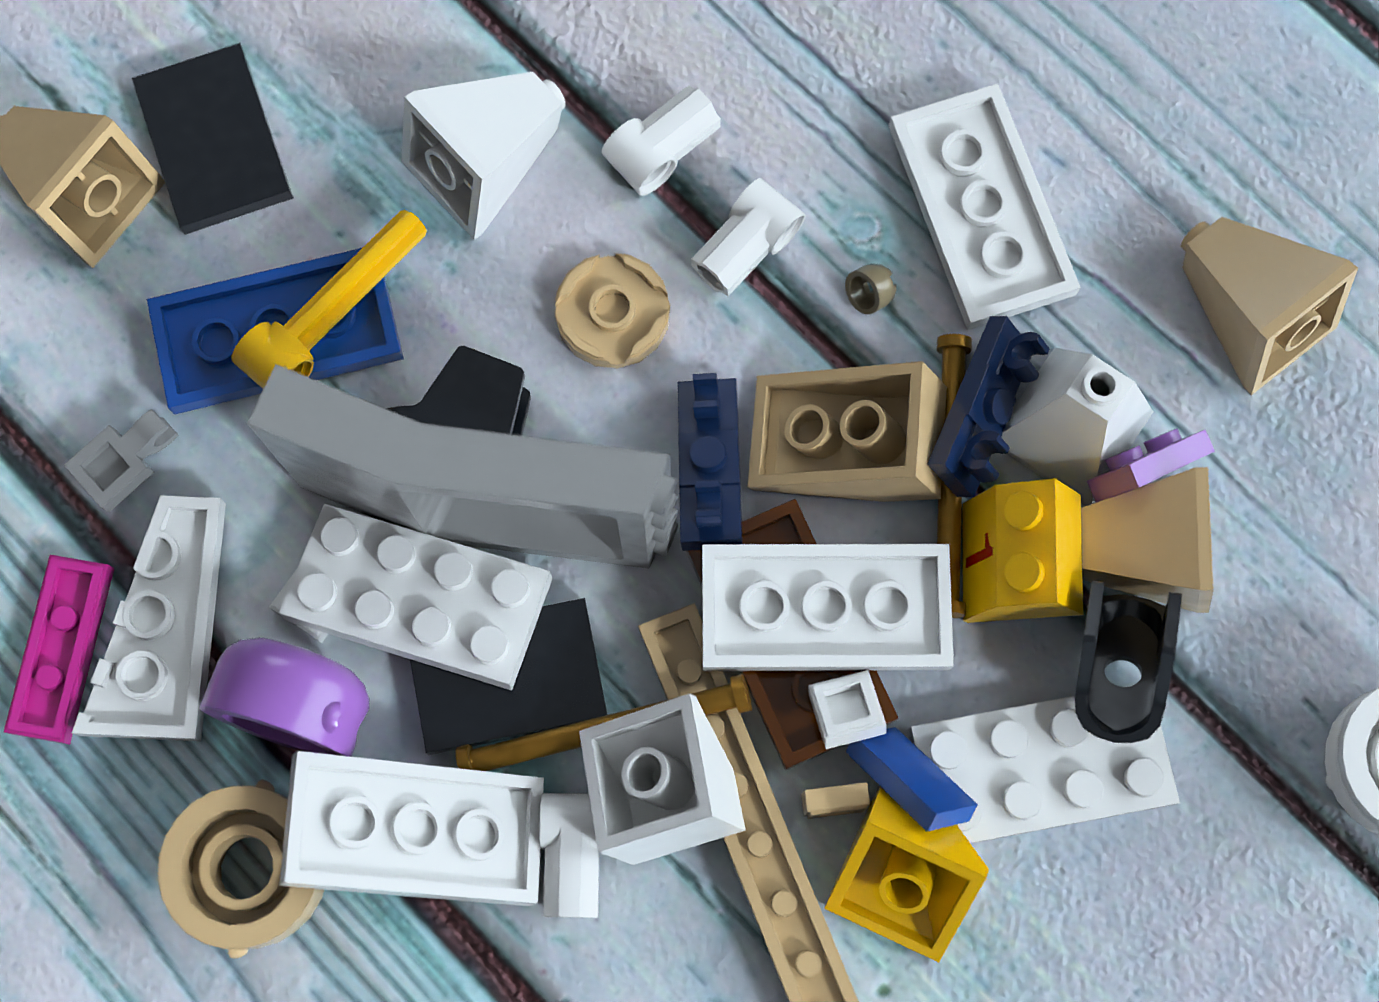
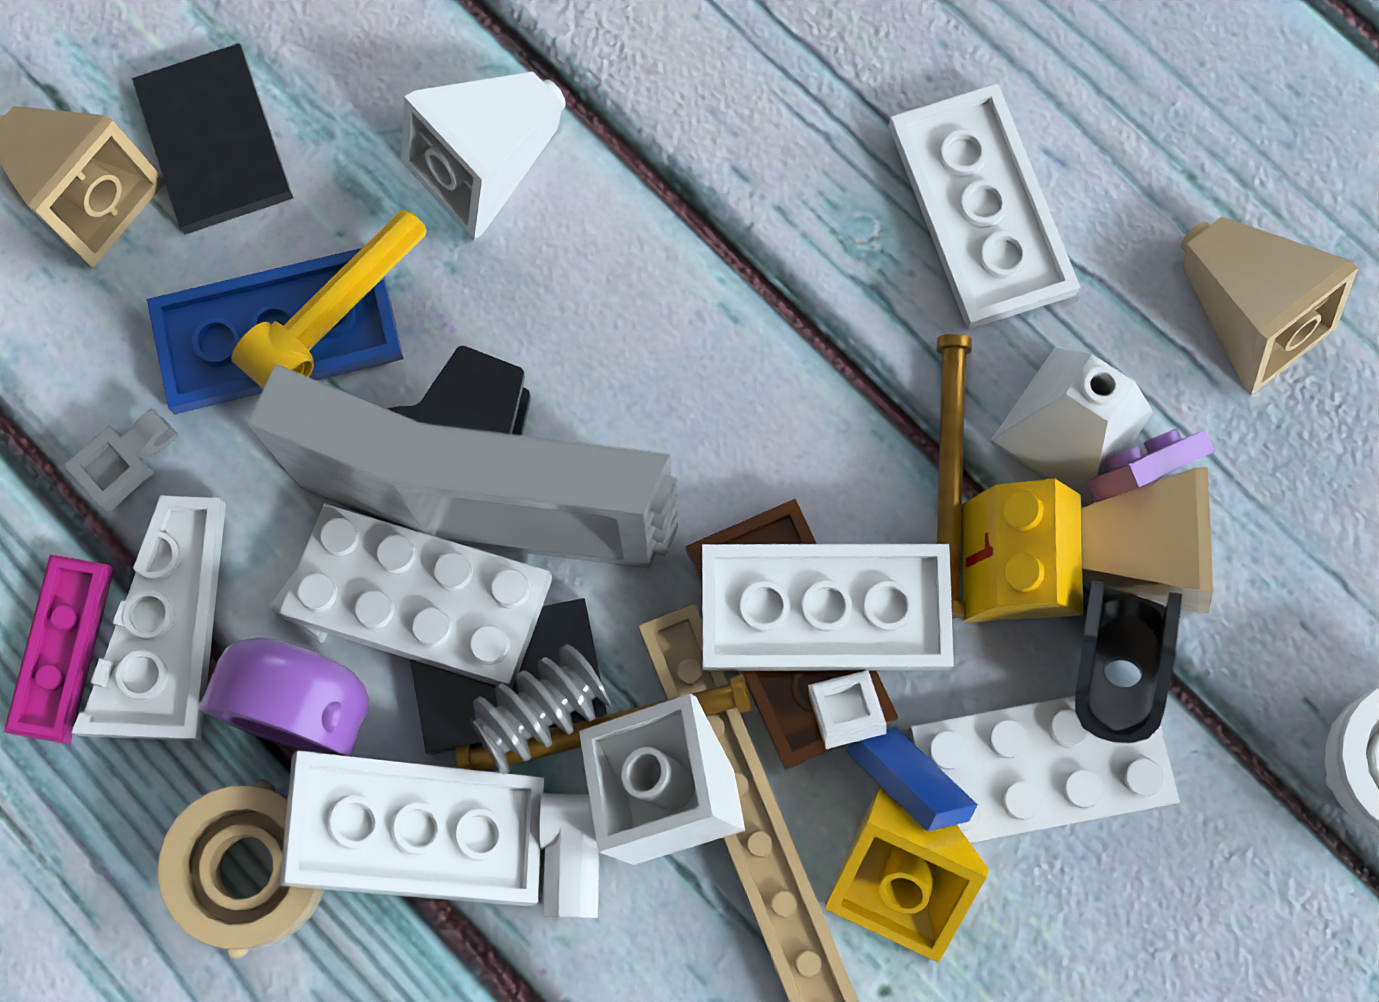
(537, 706): none -> light grey piece
(612, 310): tan tile -> none
(650, 148): white piece -> none
(709, 462): dark blue plate -> none
(756, 225): white piece -> none
(835, 800): tan tile -> none
(848, 432): tan slope -> none
(860, 294): dark tan hinge -> none
(985, 406): dark blue plate -> none

